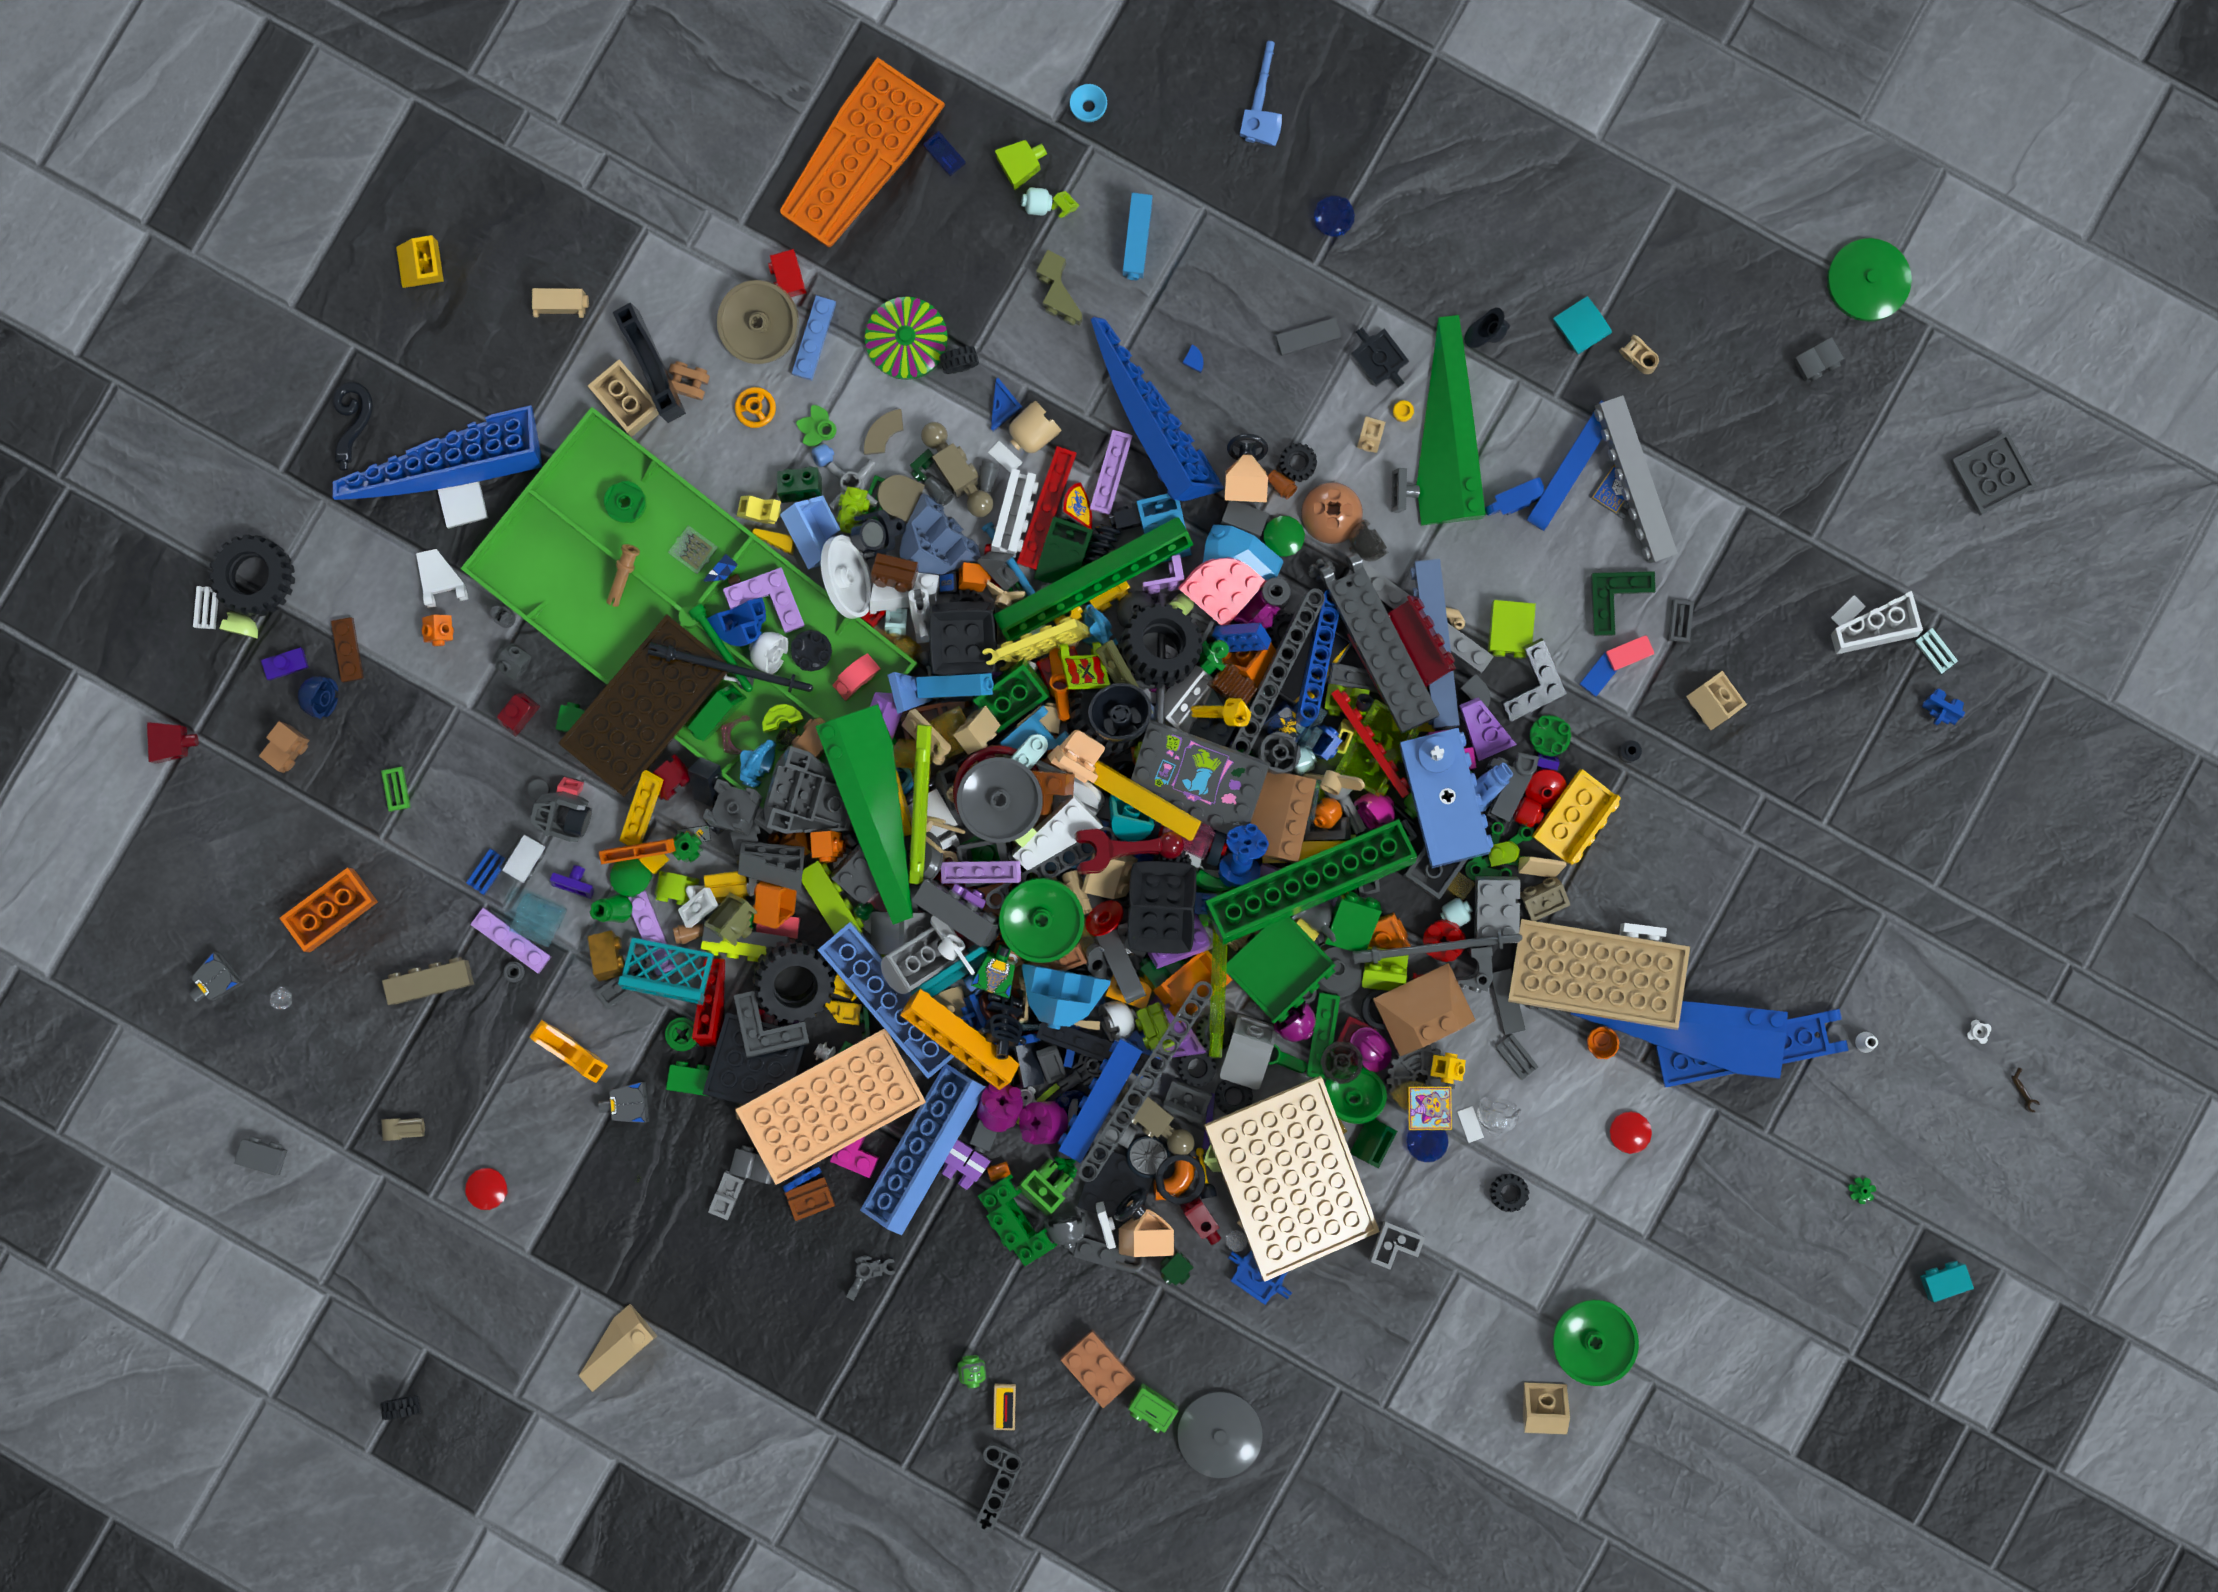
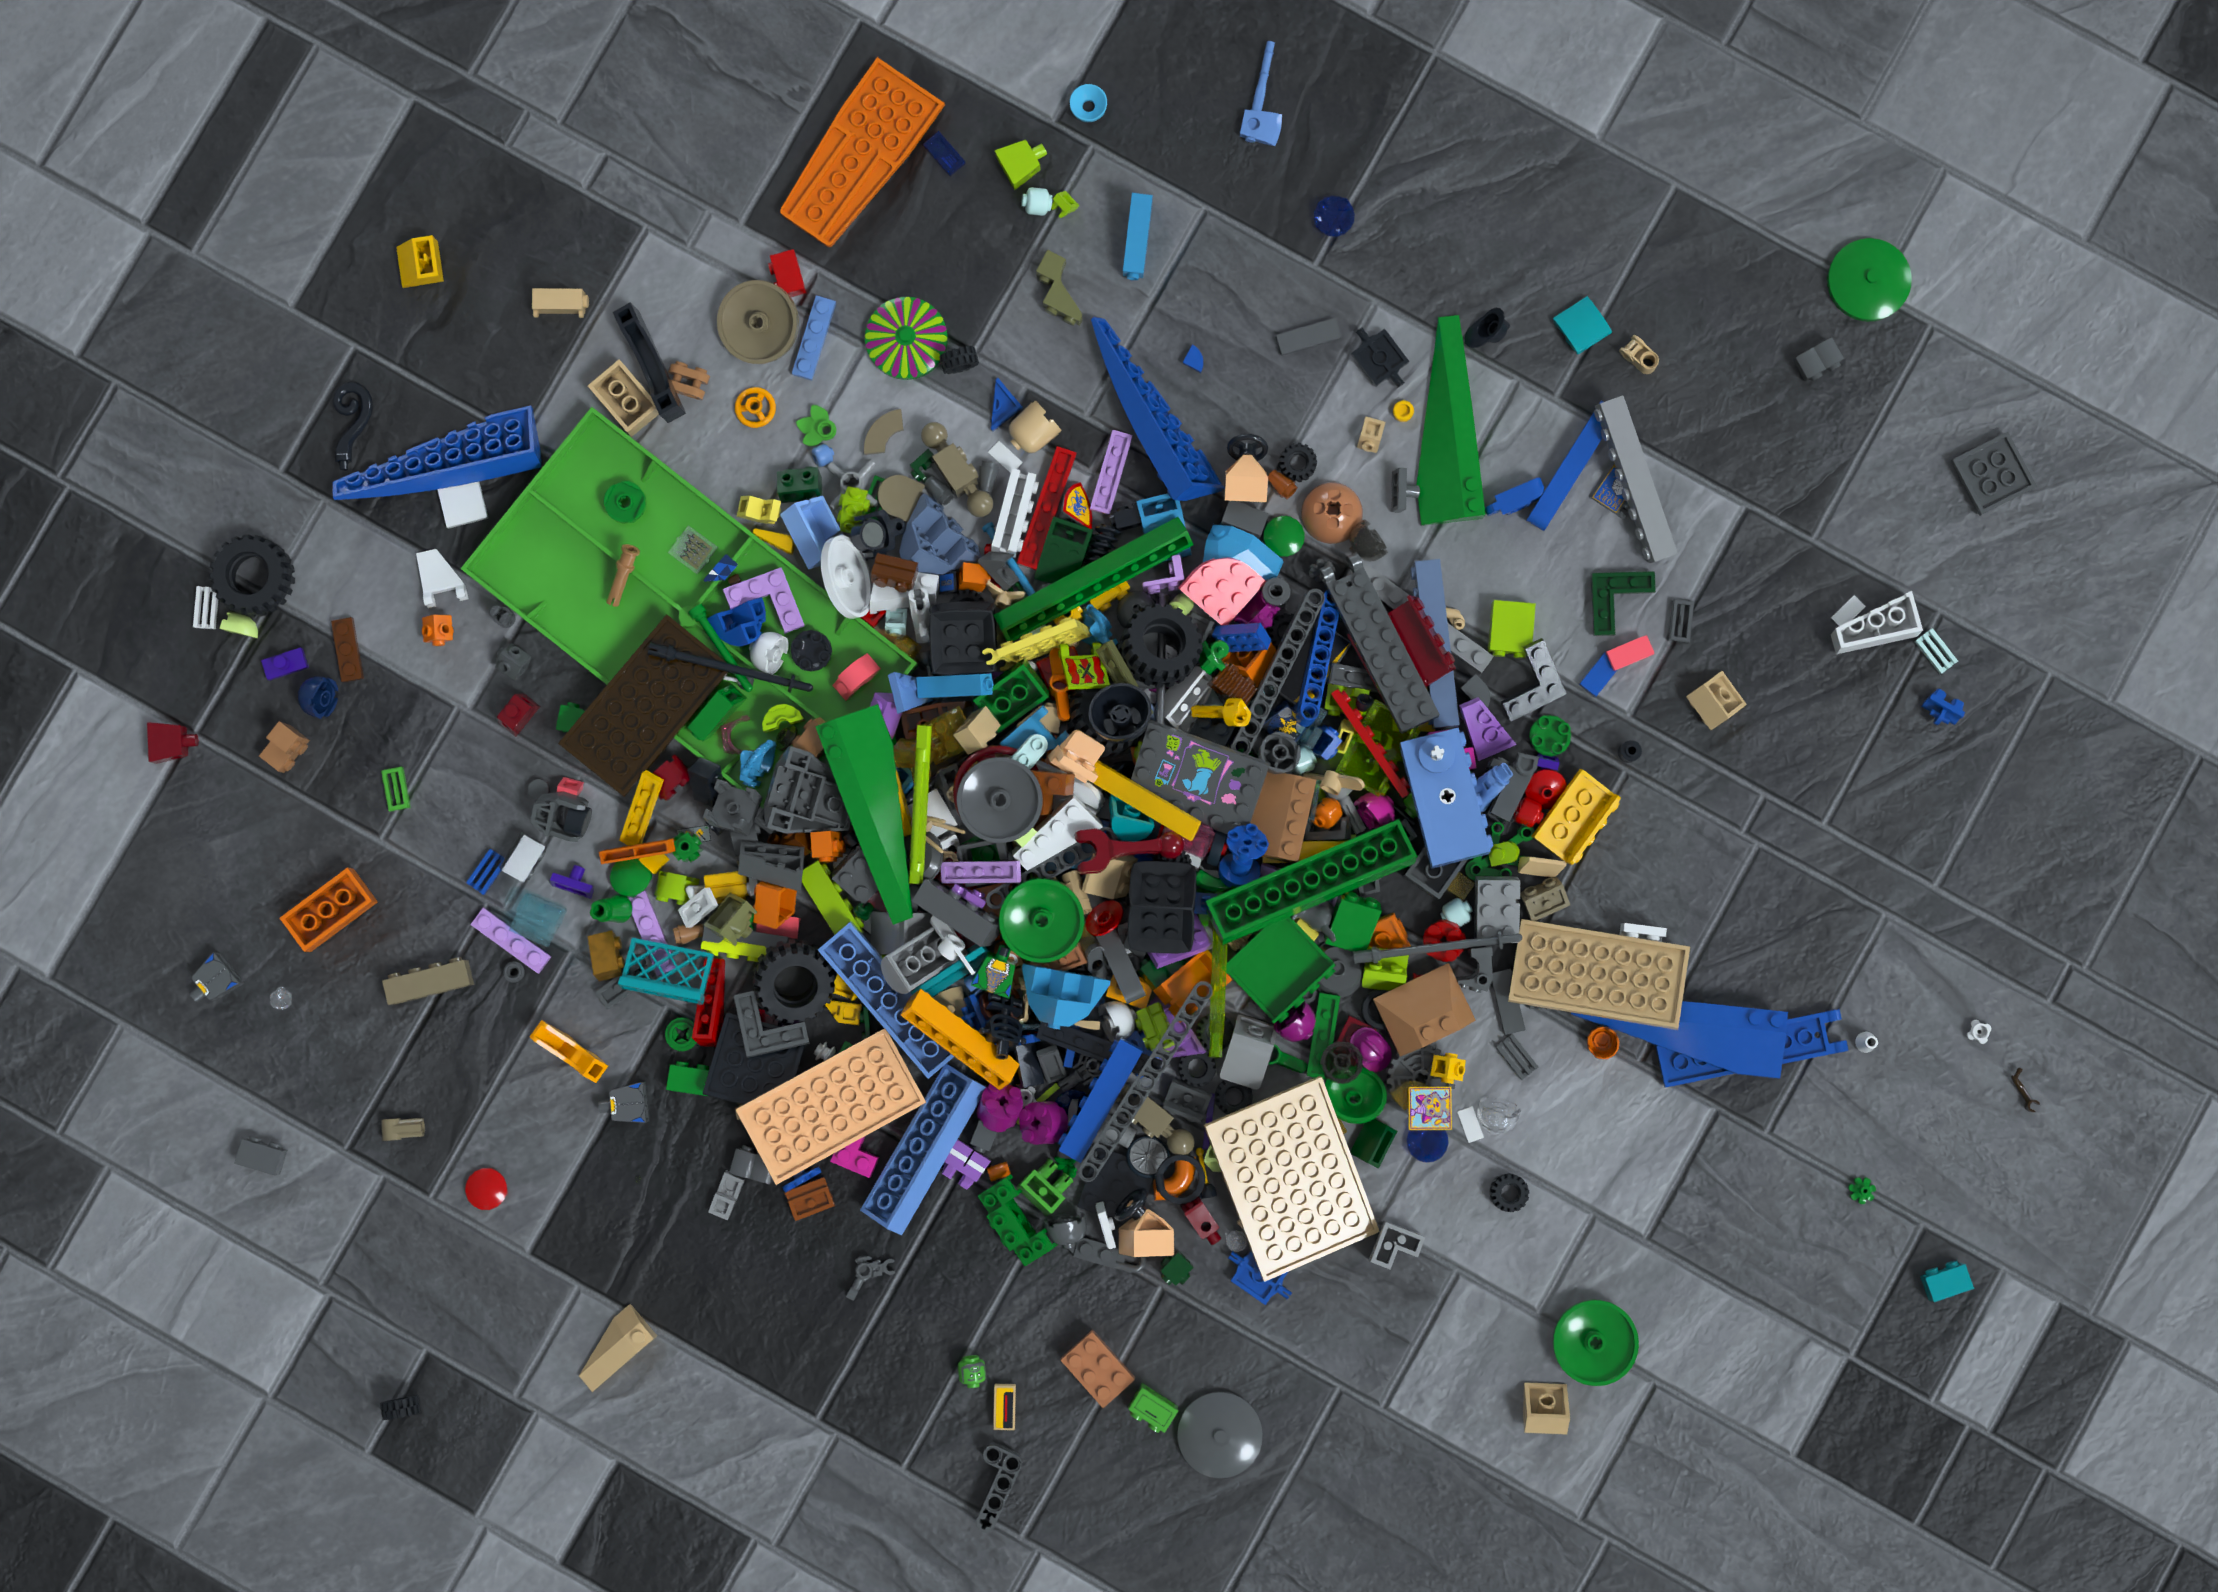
(939, 745): tan plate -> none
(1630, 1132): red dish -> none

